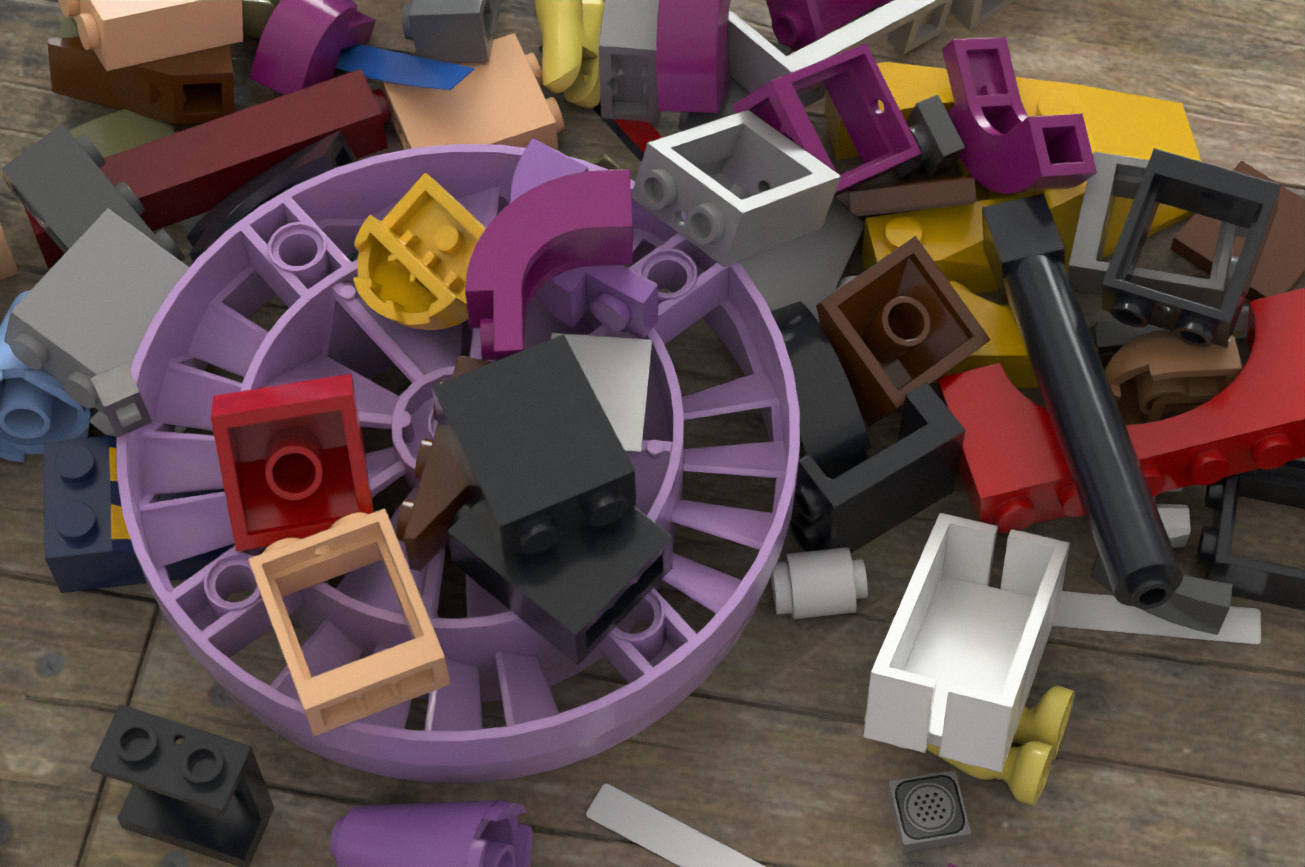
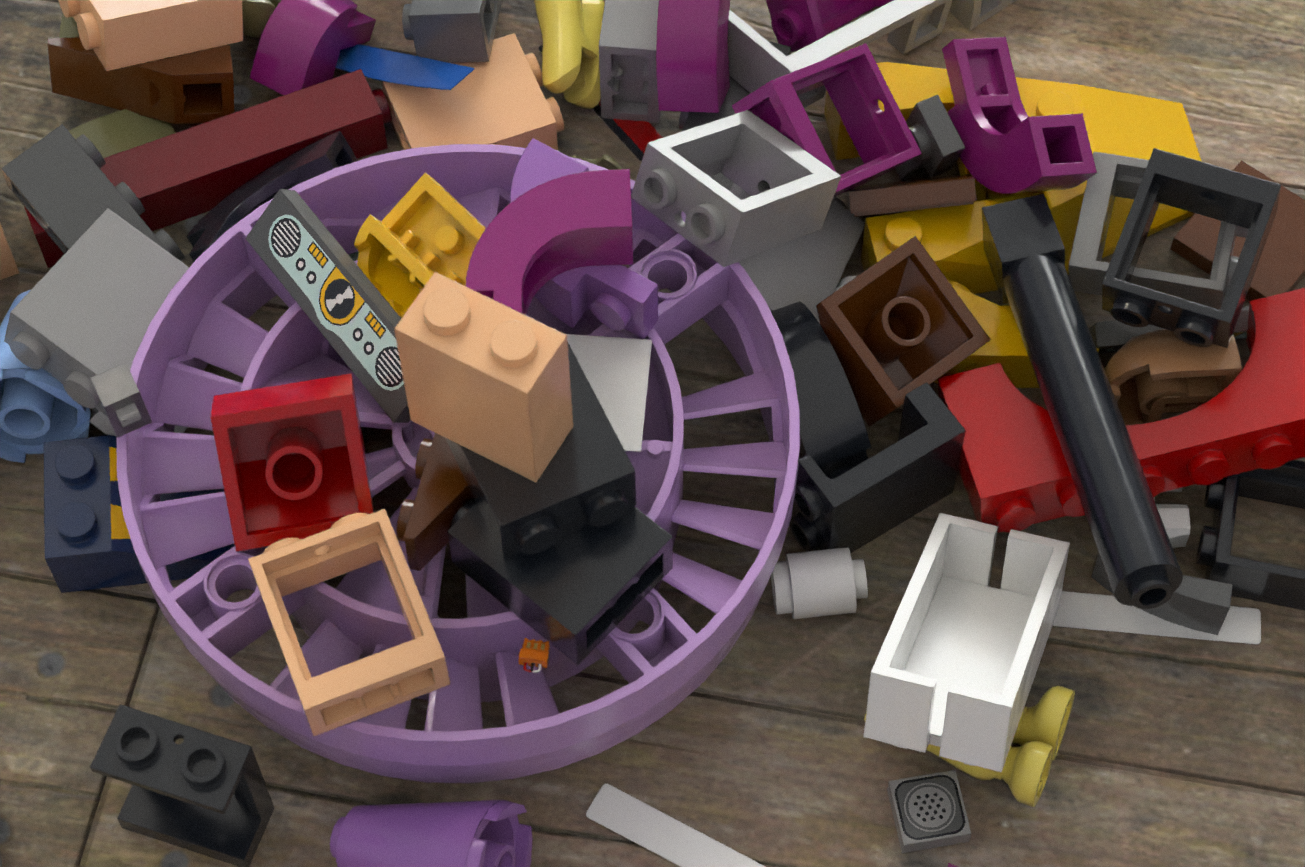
(334, 296): none -> tile
(485, 376): none -> light nougat brick
(534, 652): none -> orange piece

